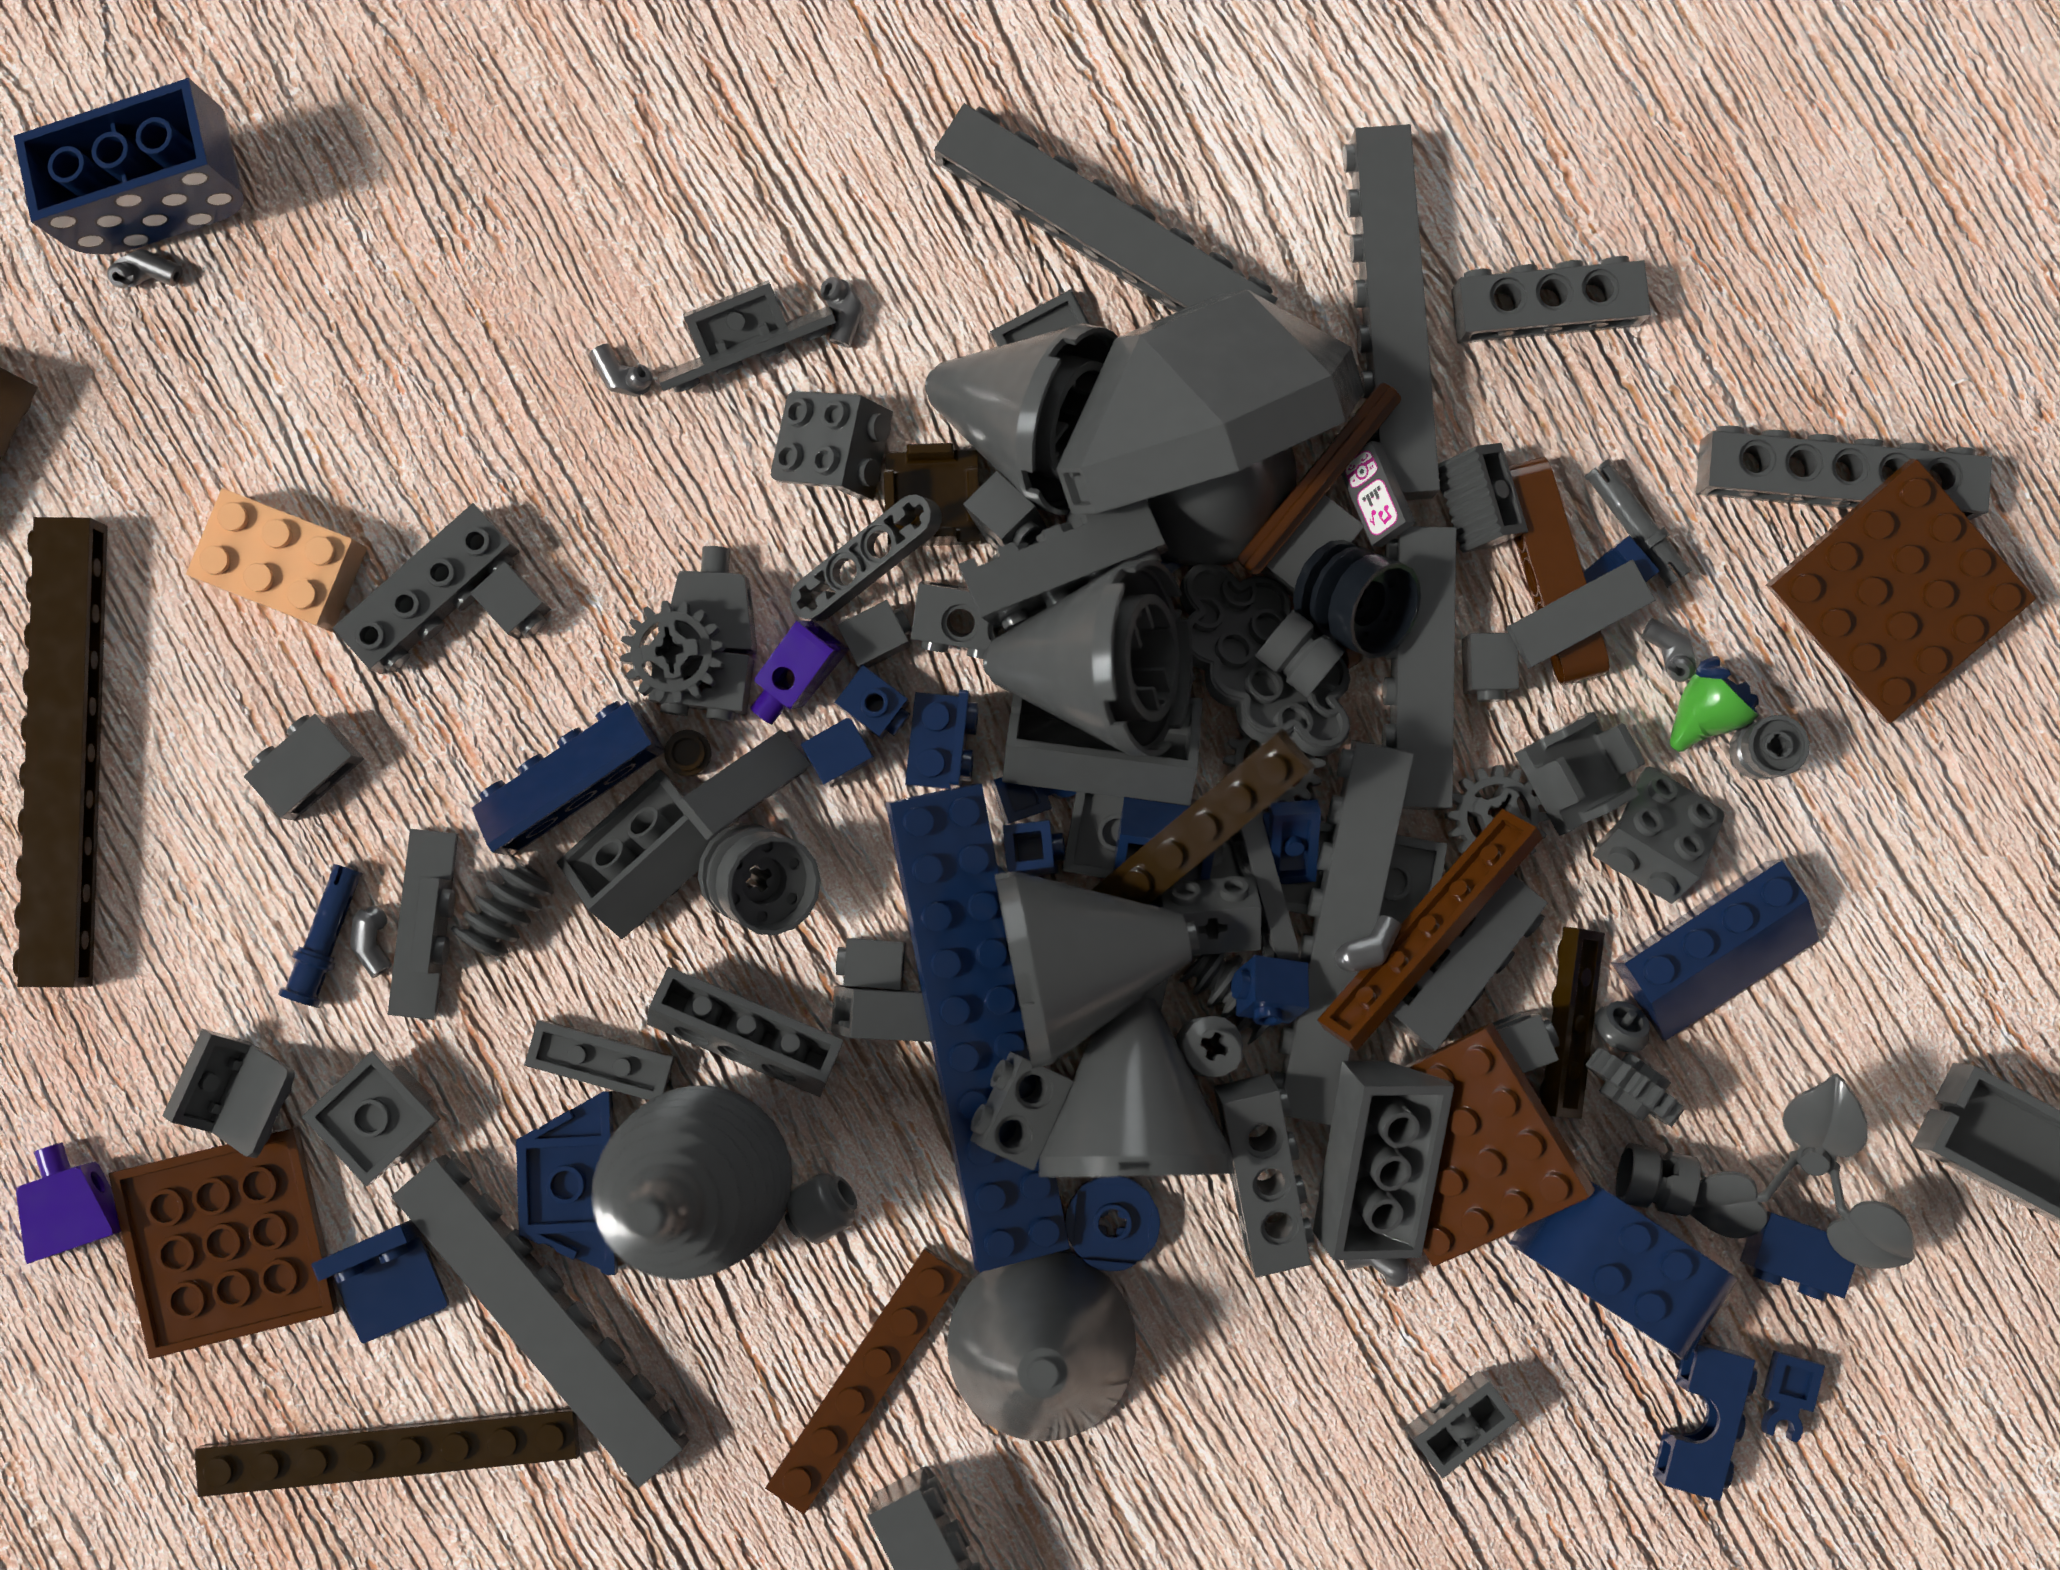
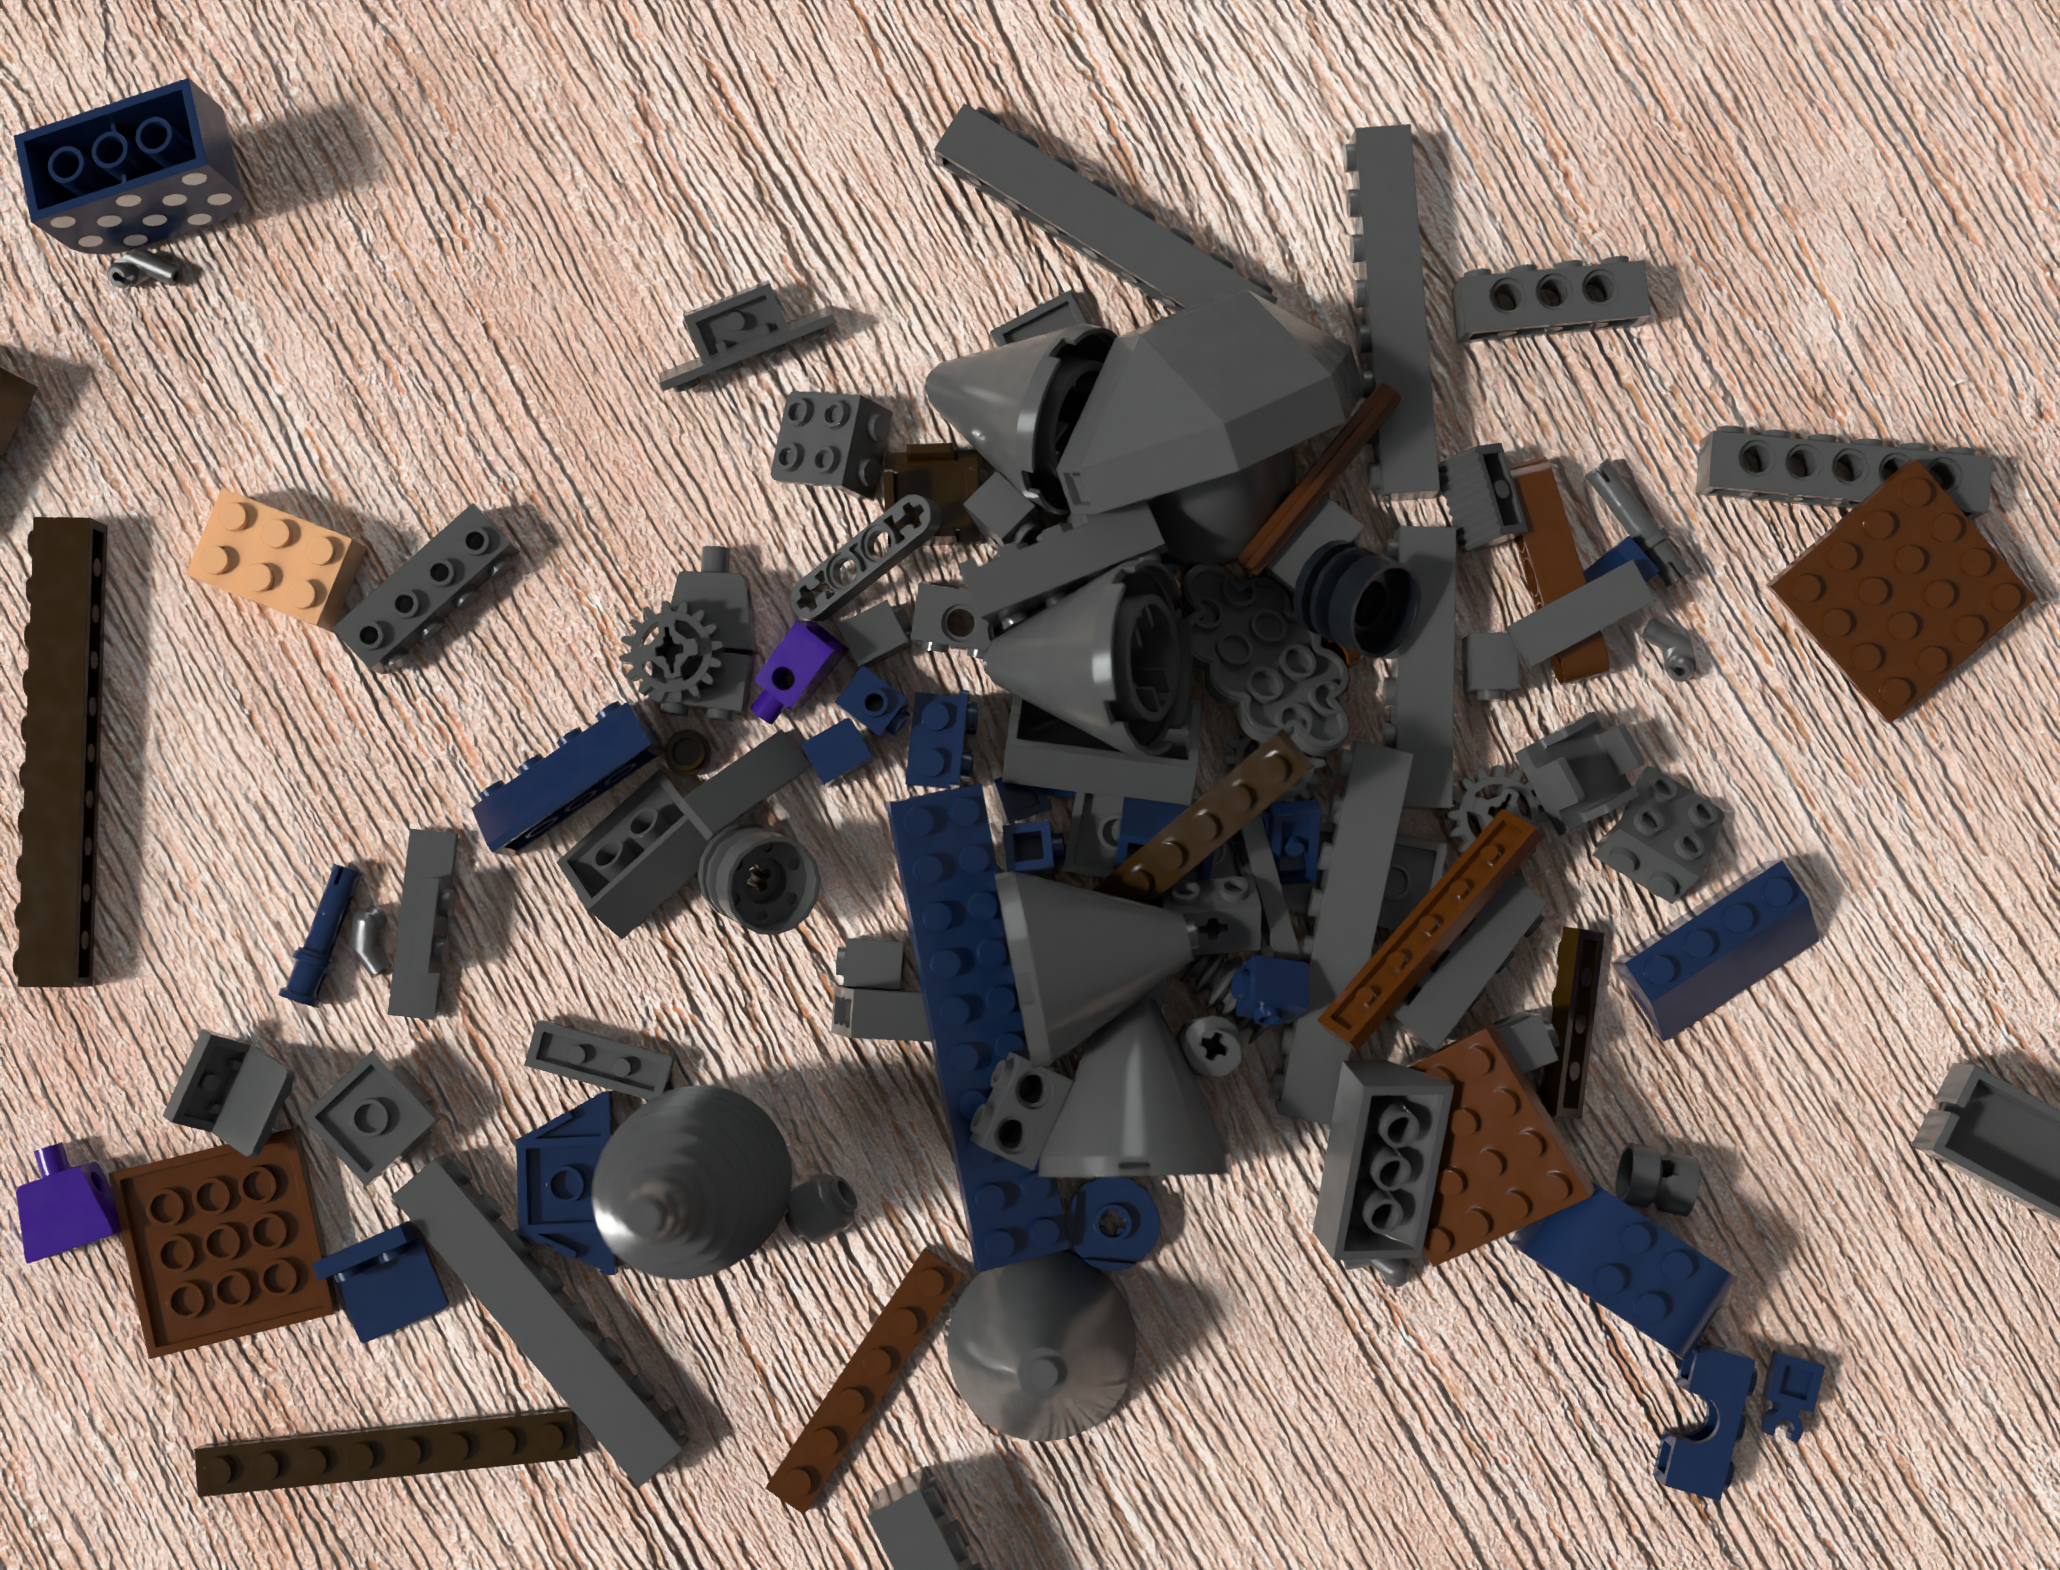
(302, 766): dark grey brick -> none
(504, 909): dark grey piece -> none
(512, 602): dark grey brick -> none
(617, 377): flat silver arm -> none
(743, 1031): dark grey brick -> none
(845, 307): flat silver arm -> none
(1241, 1108): dark grey brick -> none
(1300, 653): dark grey wheel -> none
(1369, 950): flat silver arm -> none
(1377, 495): tile -> none
(1461, 1424): dark grey brick -> none
(1623, 1026): dark grey hat -> none
(1635, 1086): dark grey gear -> none
(1711, 706): bright green hat -> none
(1769, 748): dark grey wheel -> none
(1798, 1254): dark blue brick -> none
(1824, 1125): dark grey plant -> none

